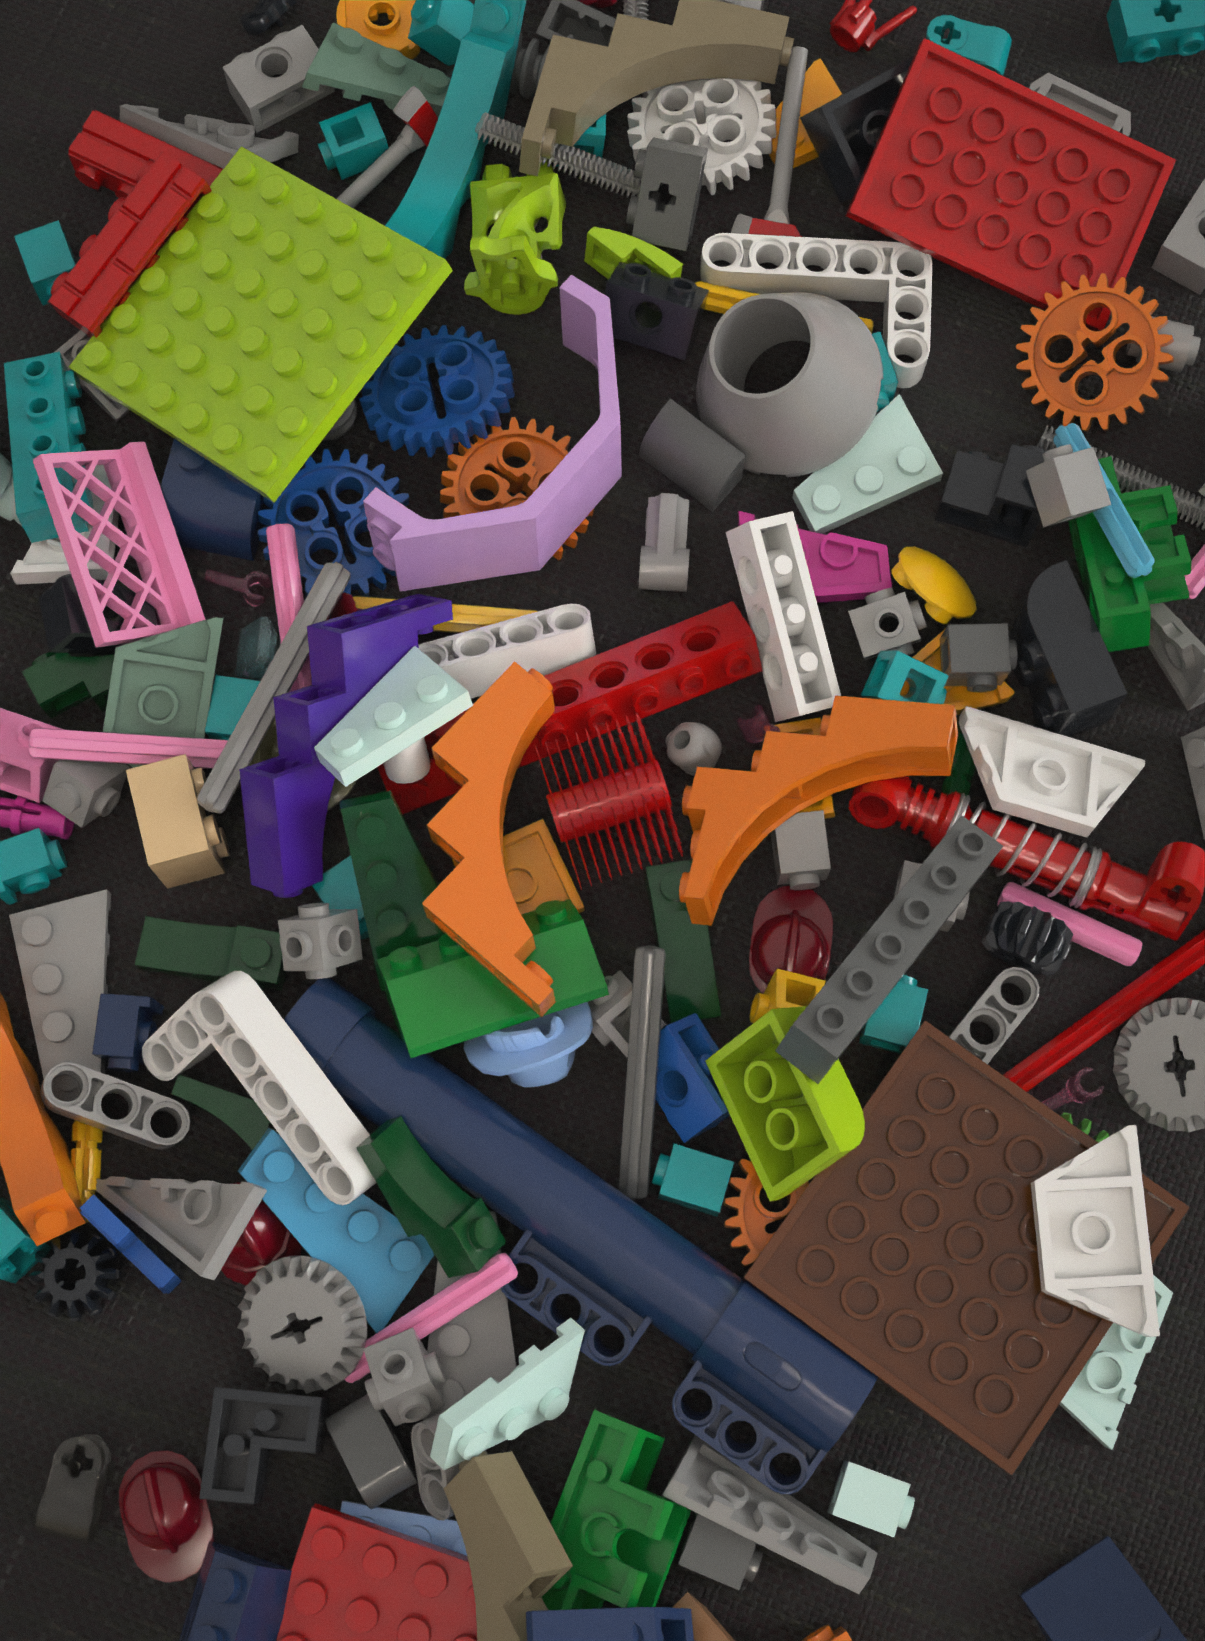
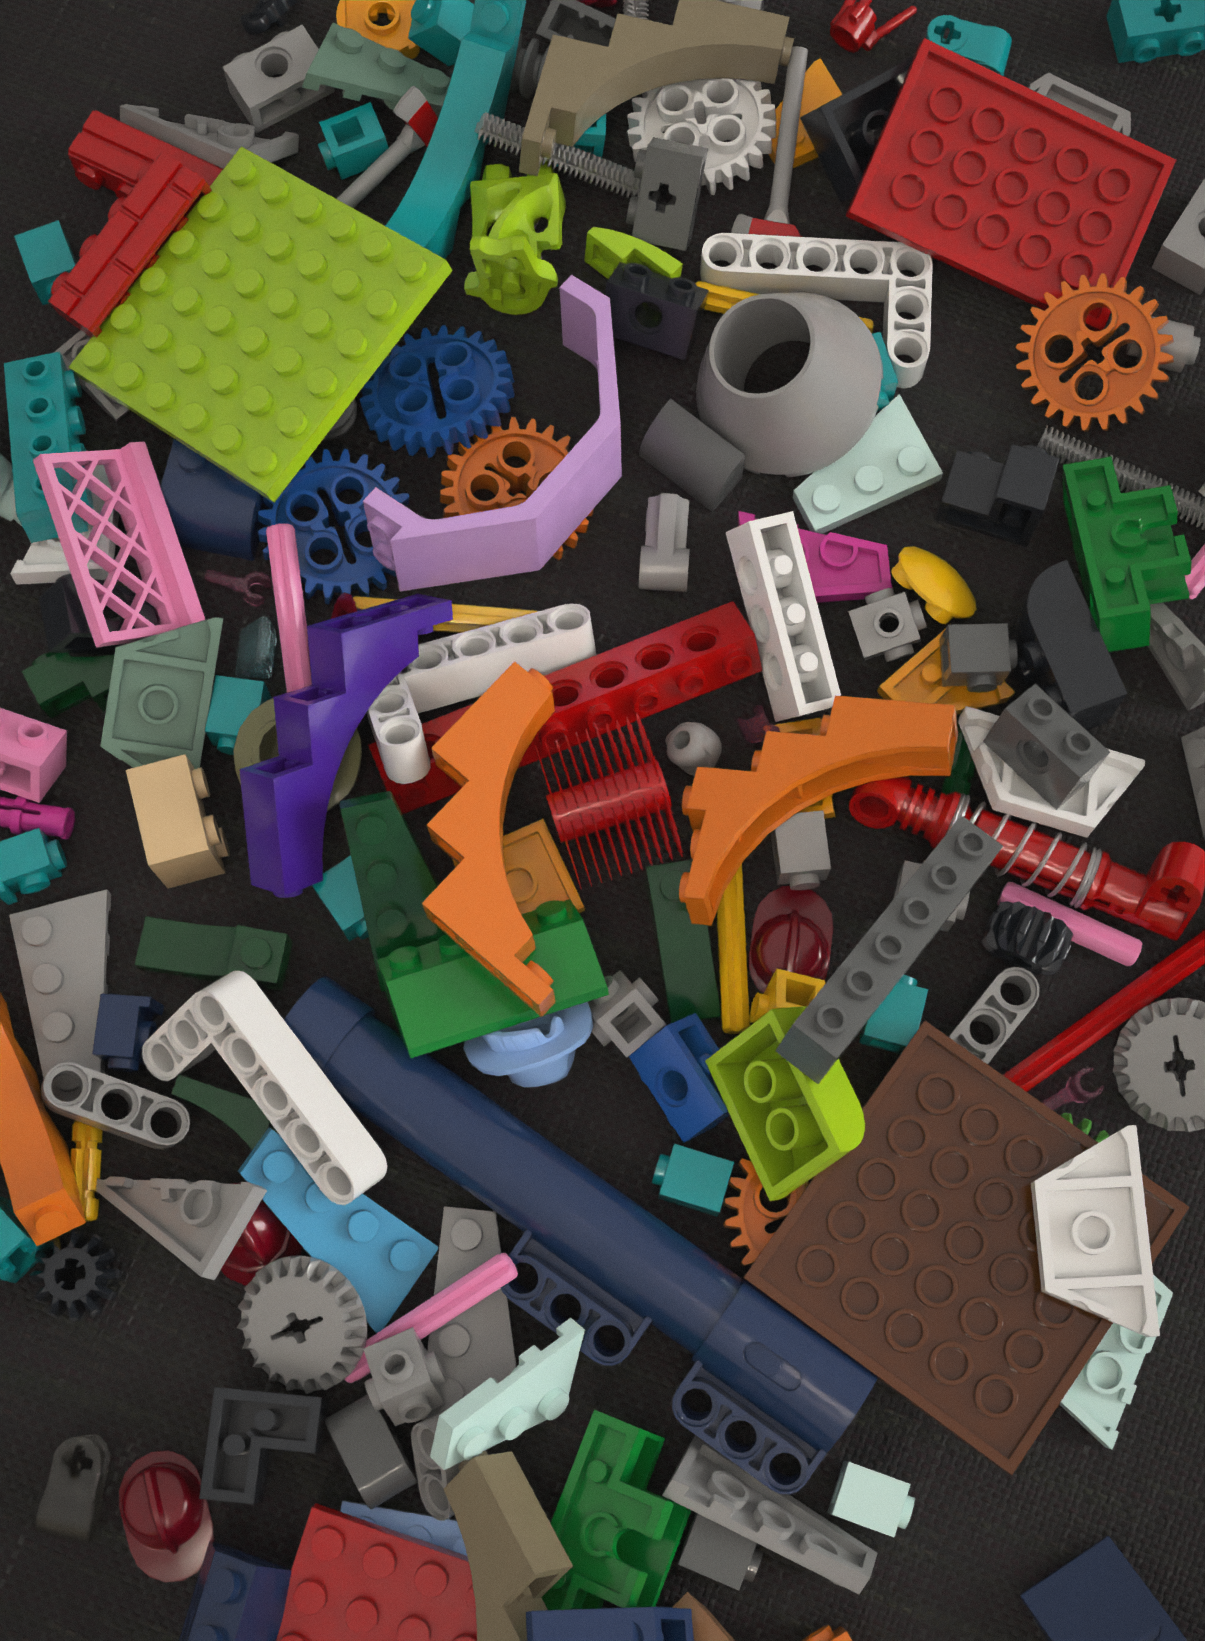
(84, 789): light grey brick -> none
(121, 747): bright pink axle -> none
(129, 1245): blue tile -> none
(276, 681): light grey axle -> none
(320, 940): light grey brick -> none
(392, 716): light aqua wing -> none
(429, 1202): dark green slope -> none
(642, 1071): dark grey axle -> none
(733, 958): none -> yellow axle
(895, 667): teal brick -> none
(1045, 746): none -> dark grey brick
(1067, 485): light grey brick -> none
(1114, 518): medium azure axle -> none

